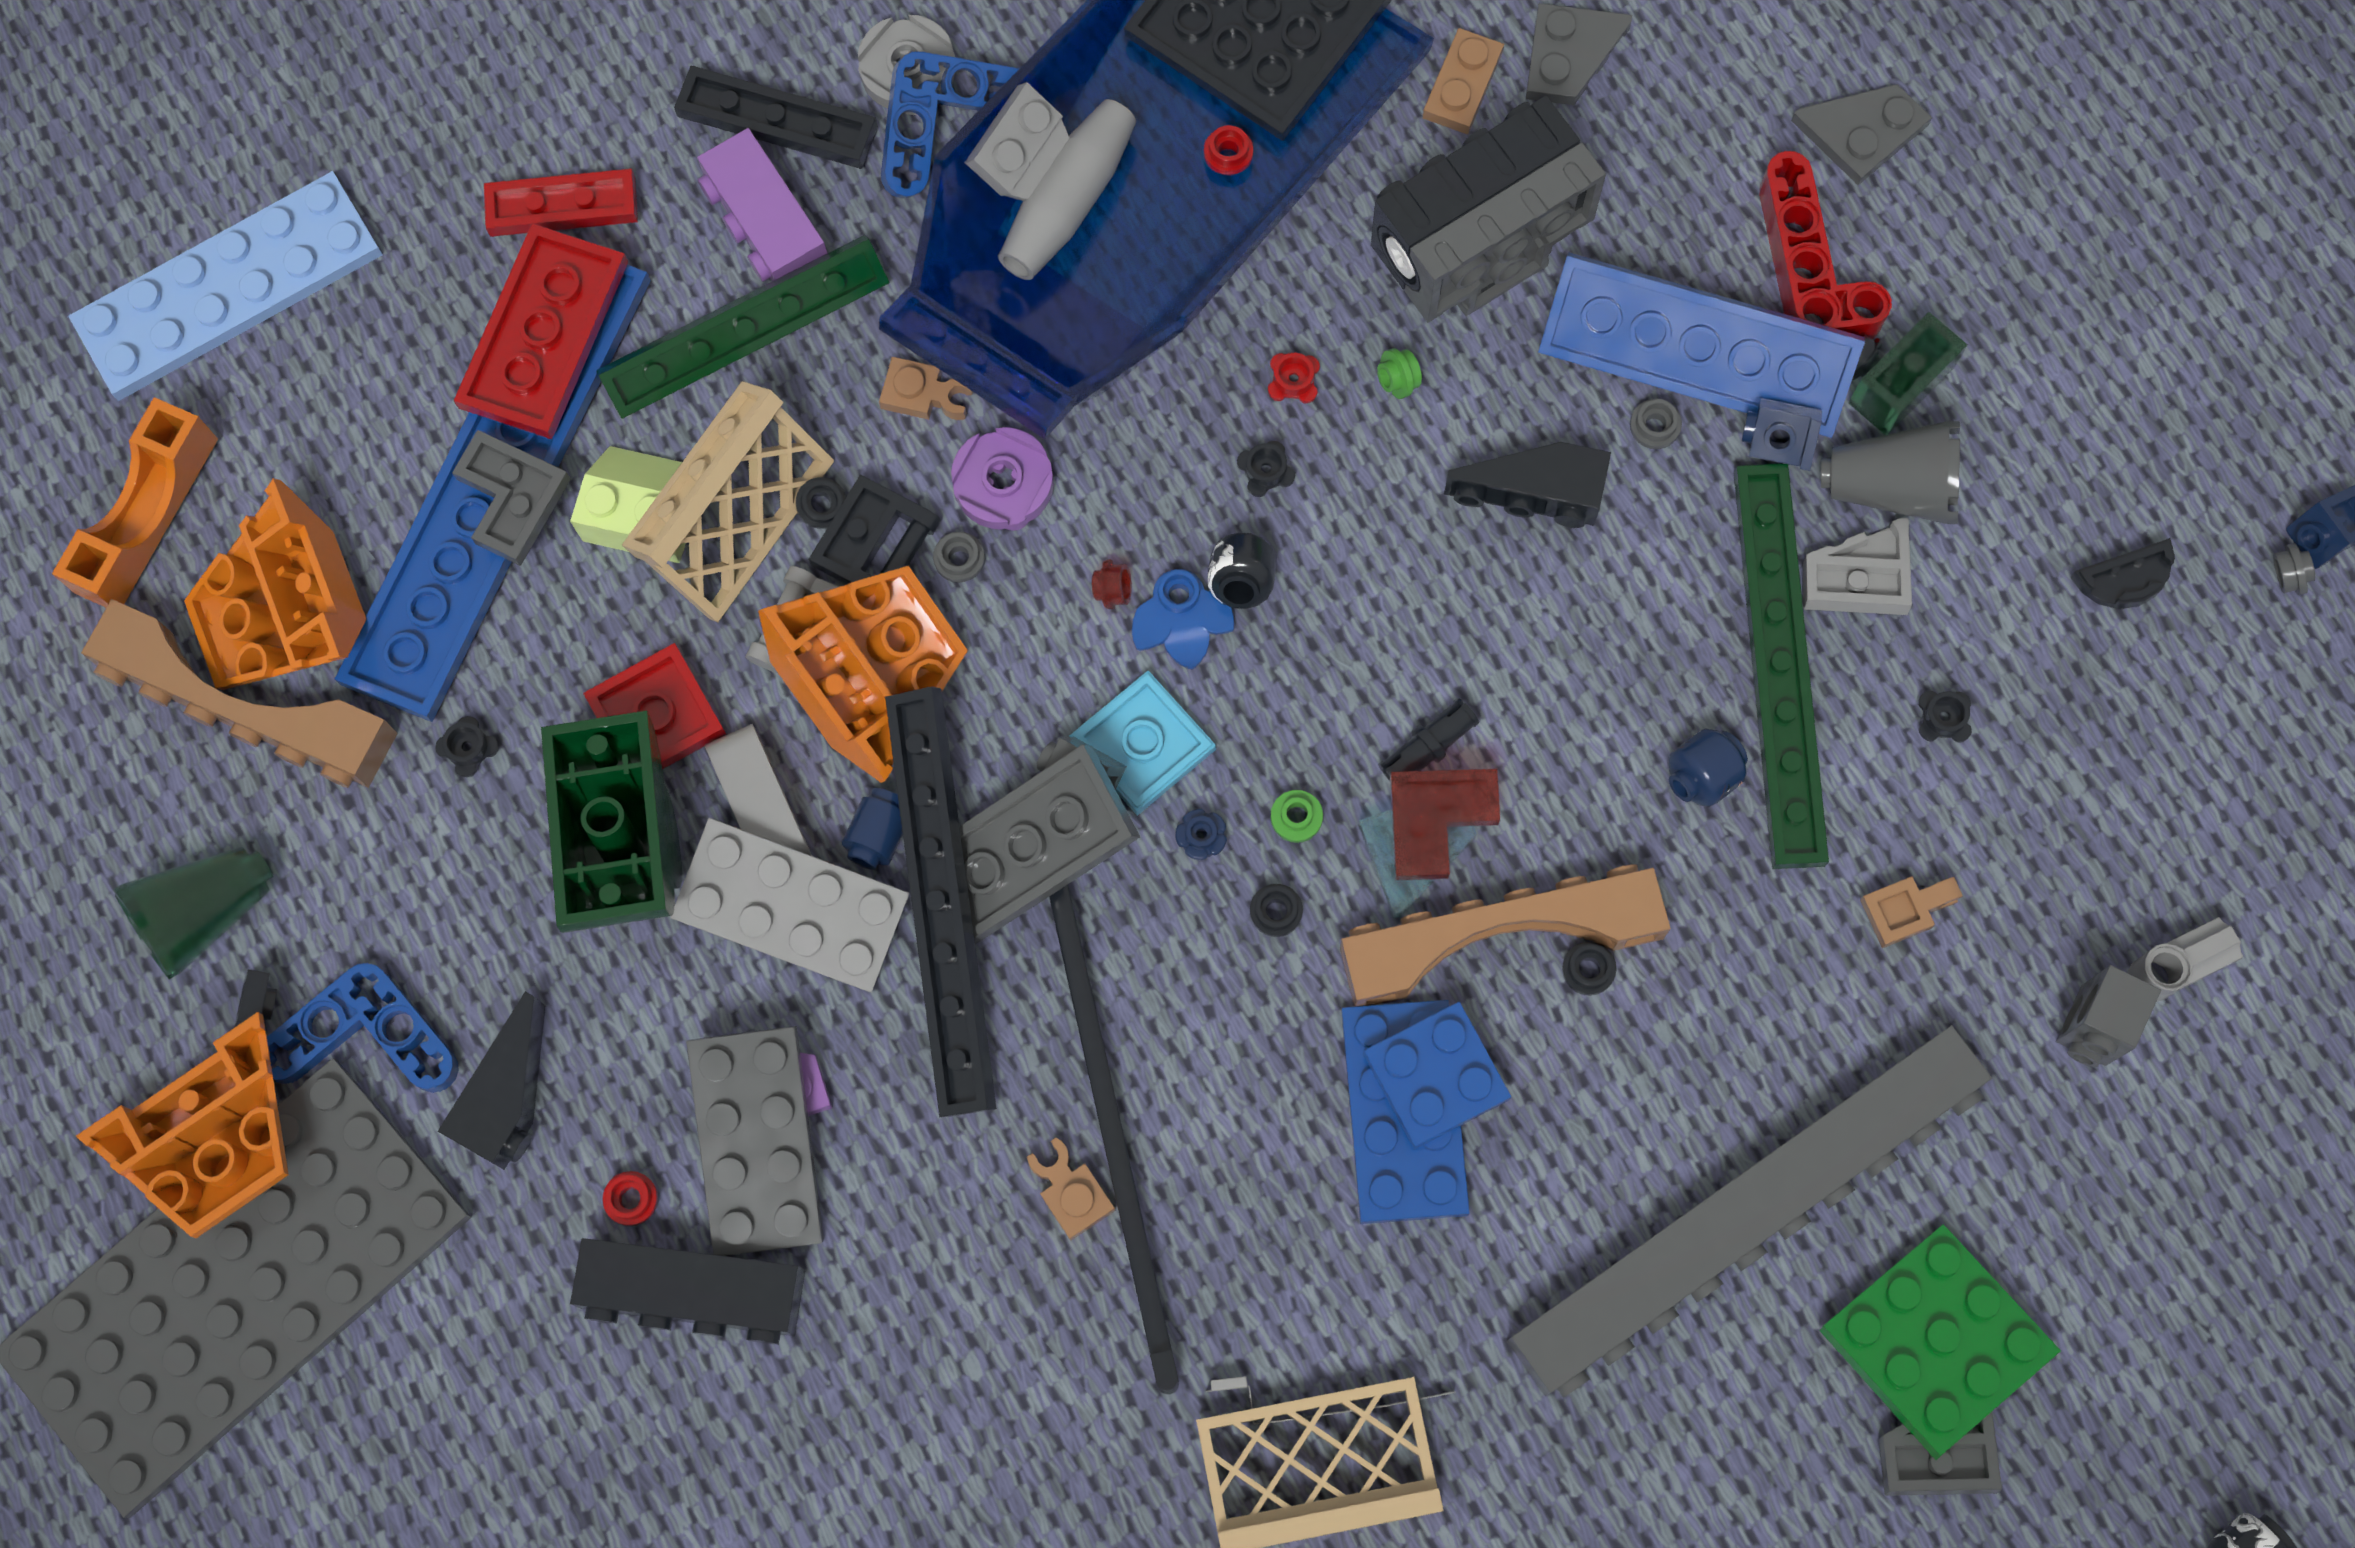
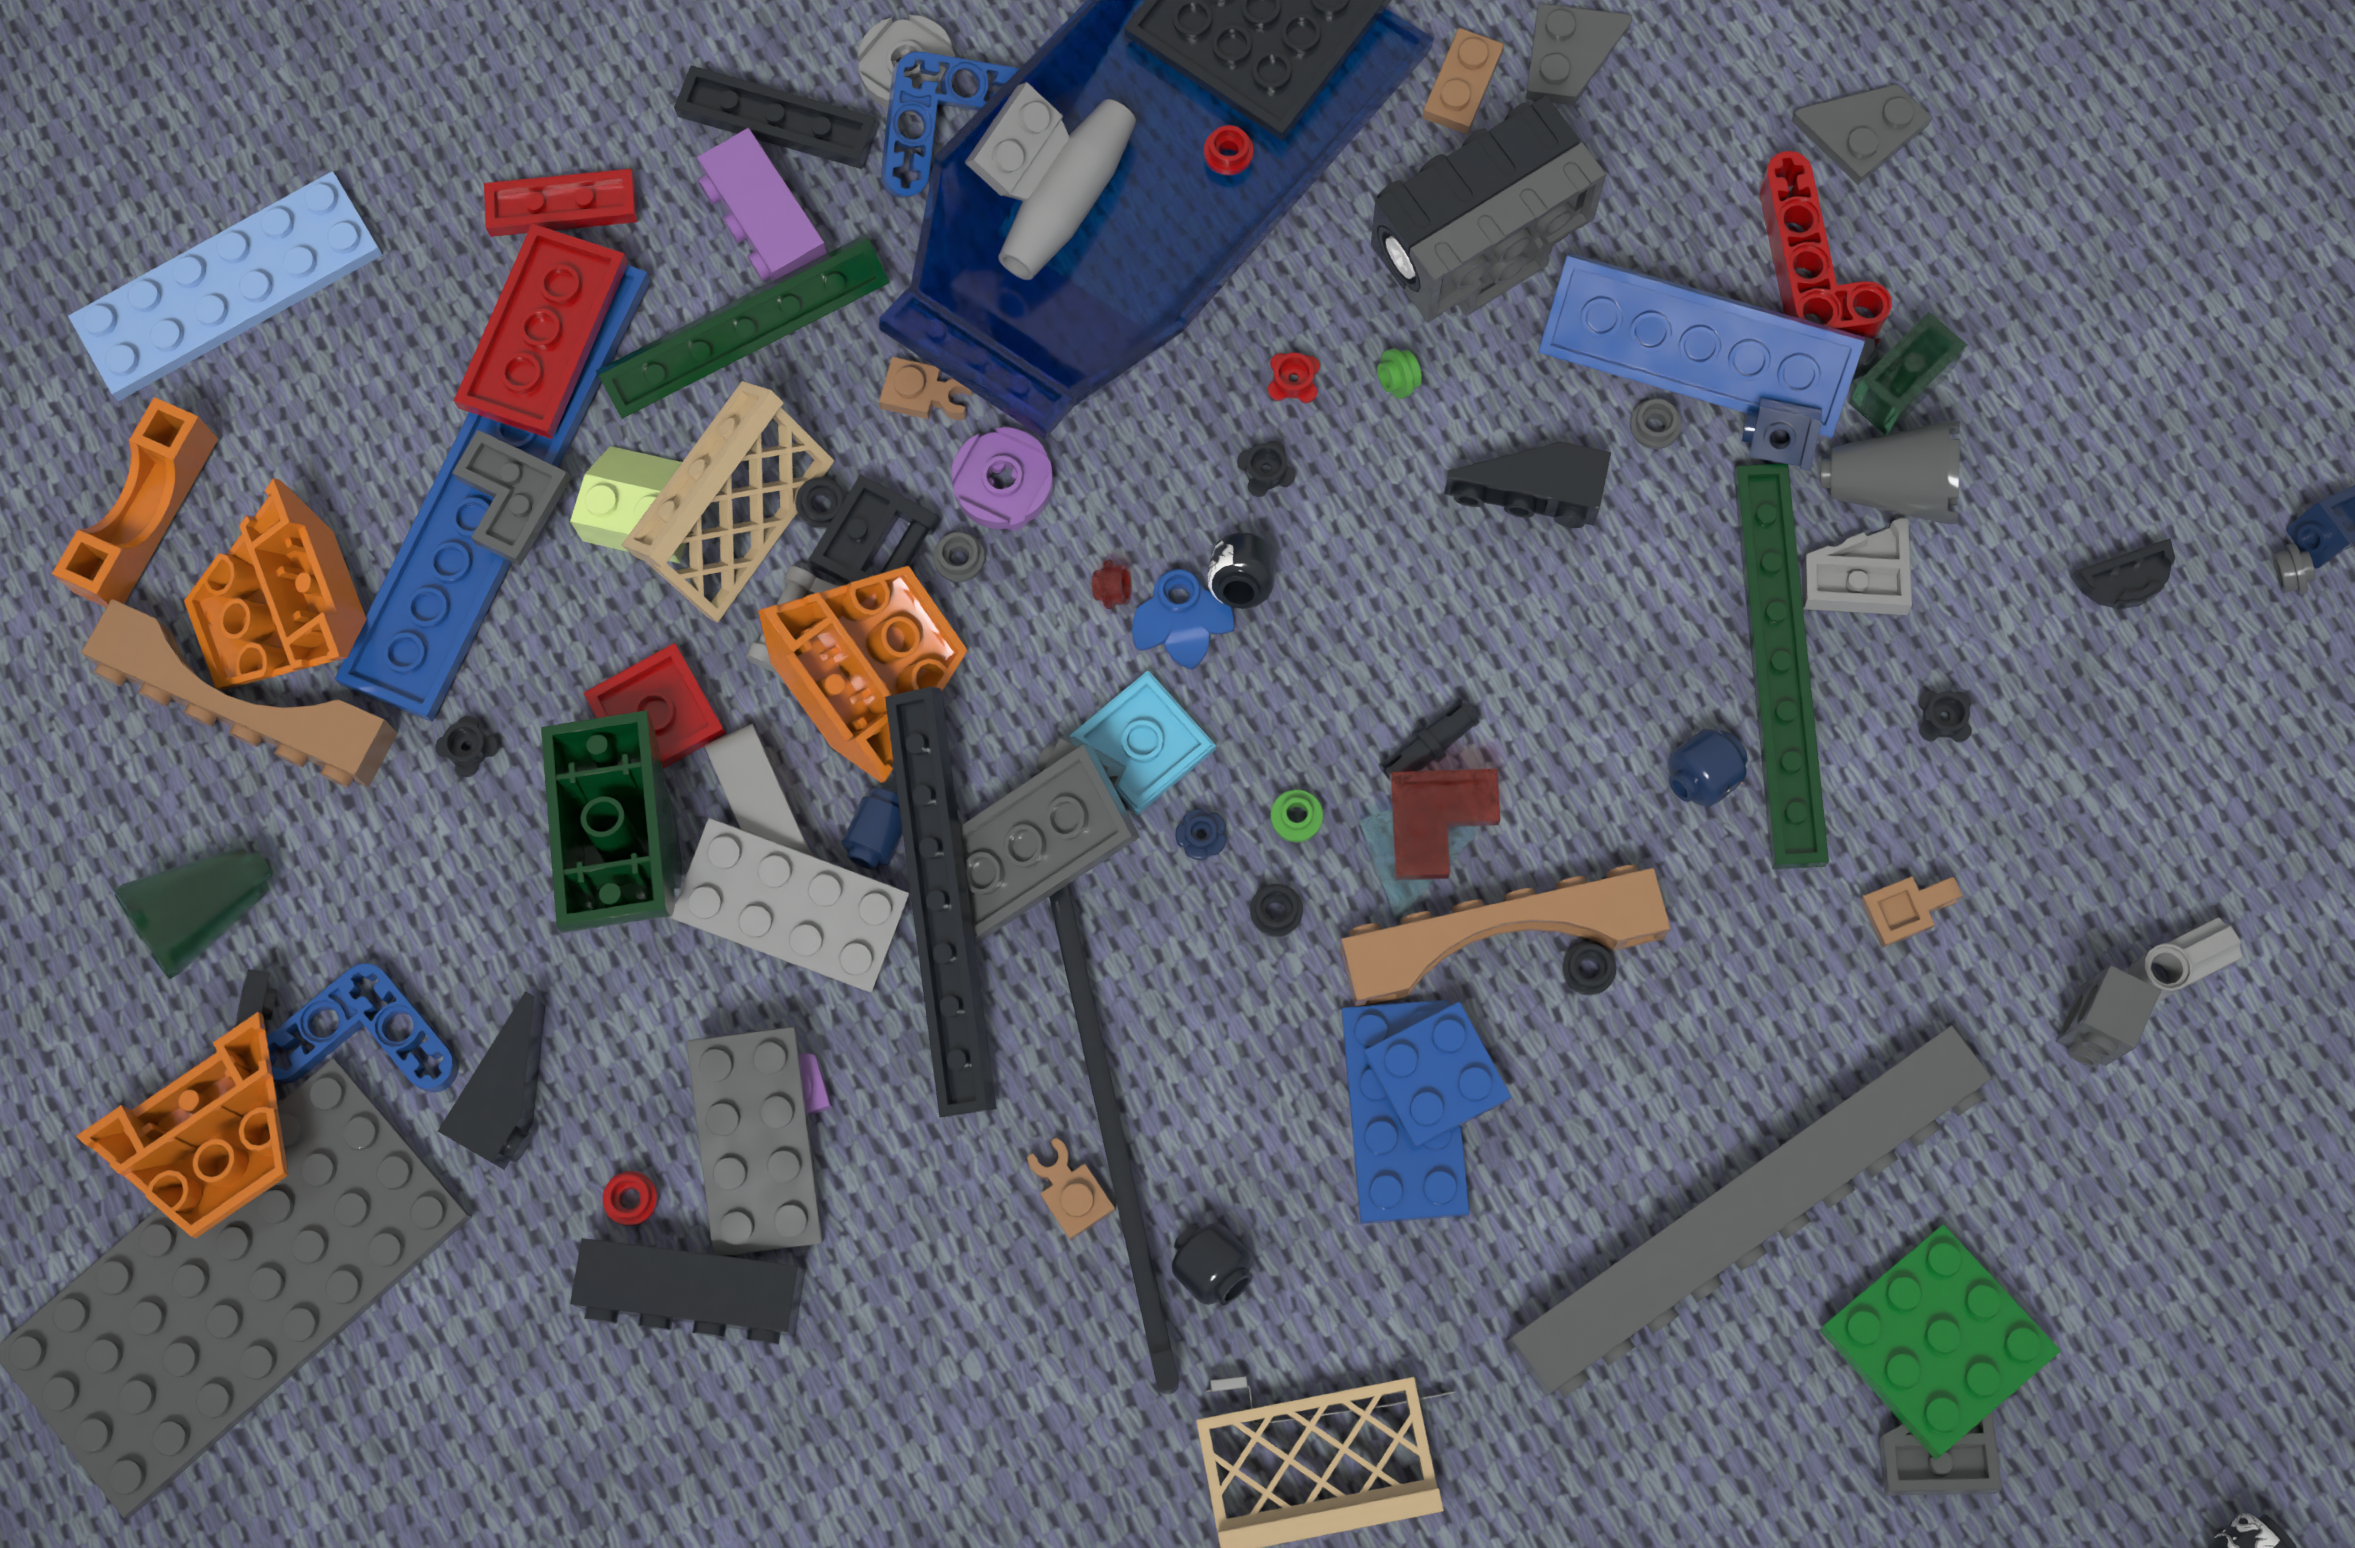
(1212, 1264): none -> black head

